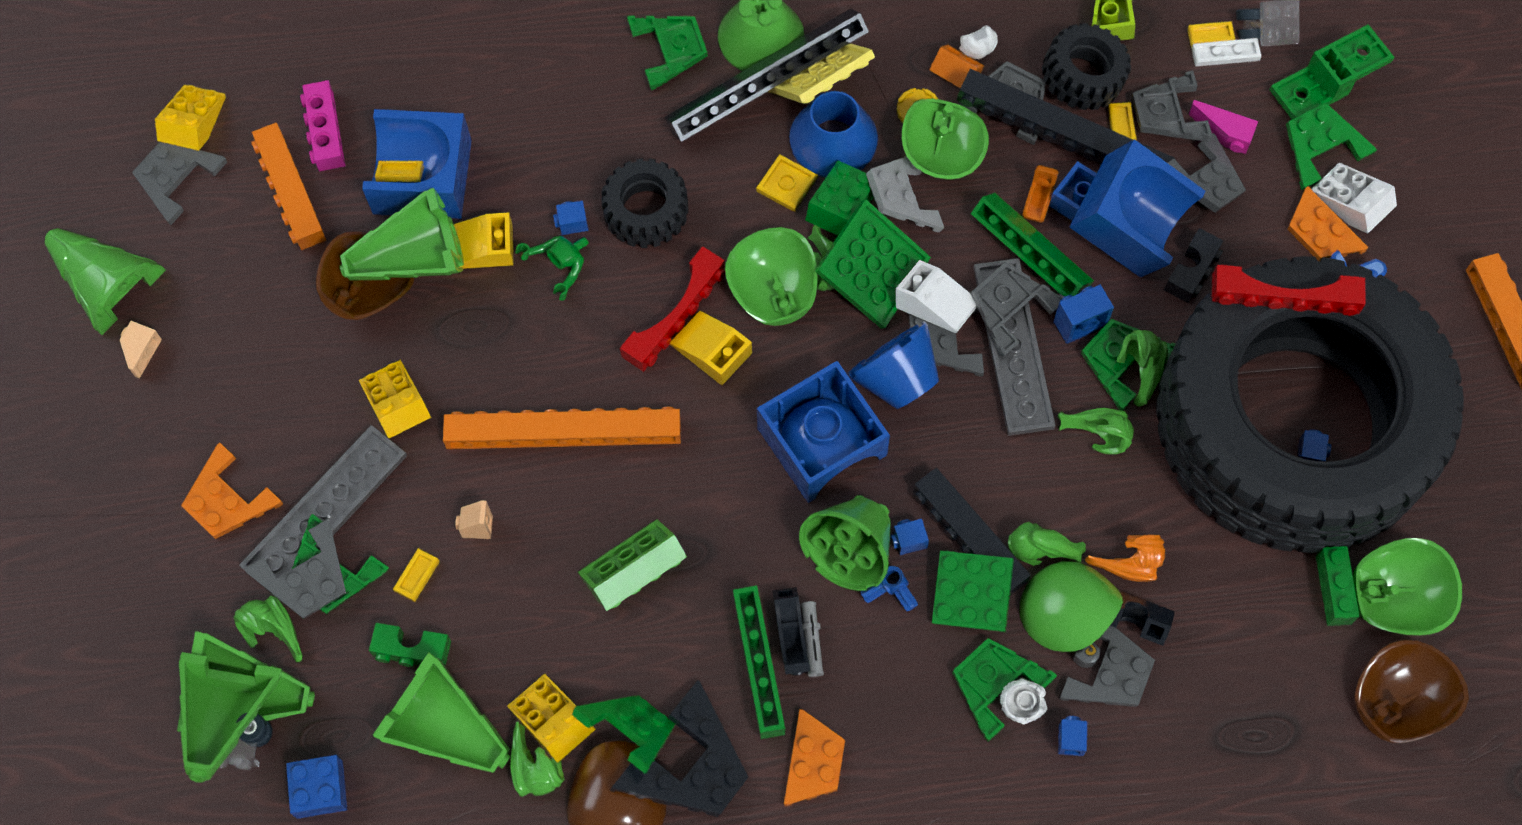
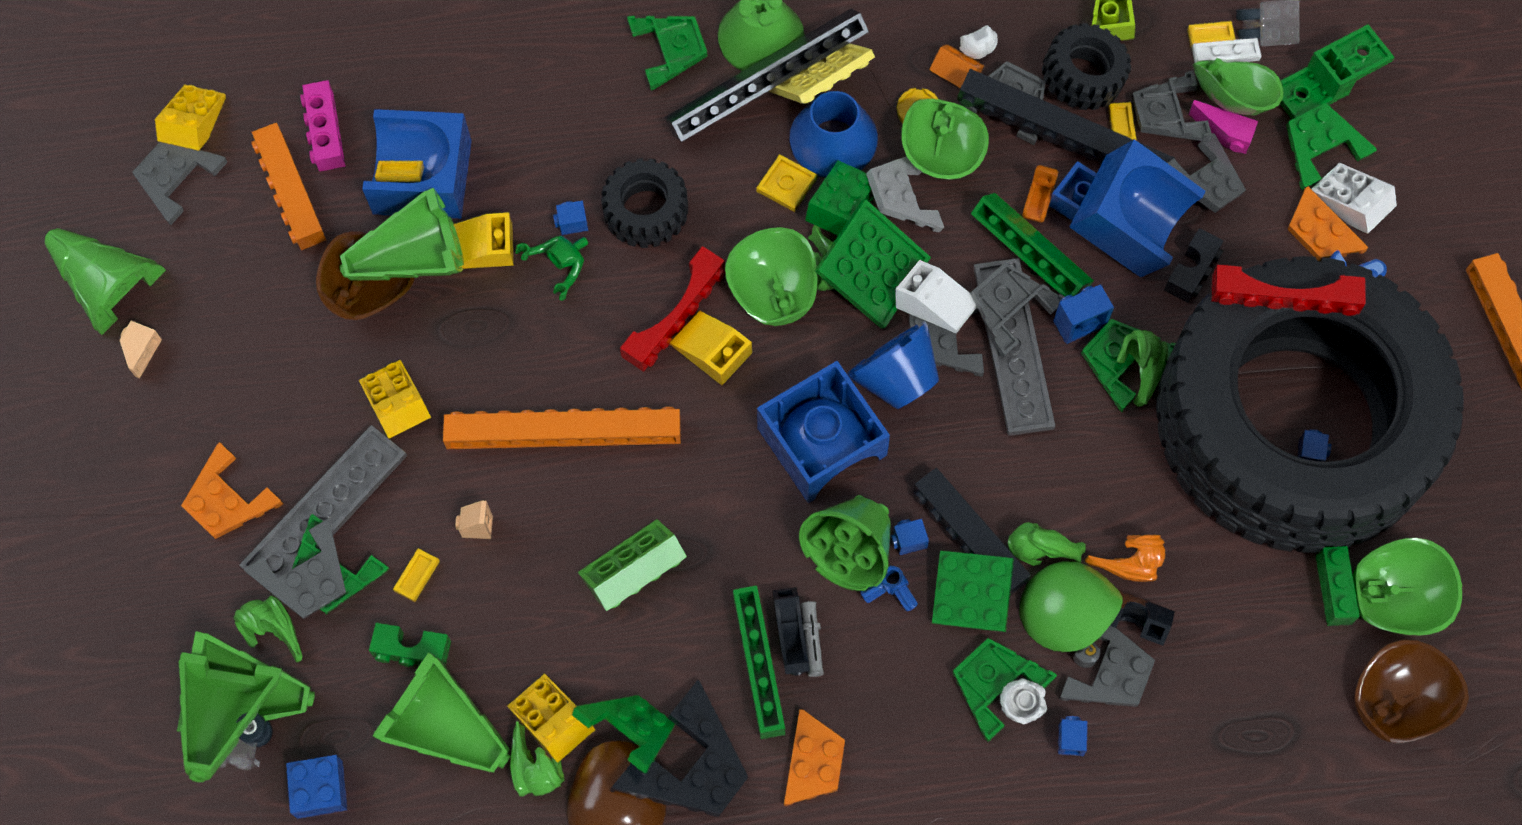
(1107, 423): bright green hair -> none
(1239, 86): none -> bright green piece

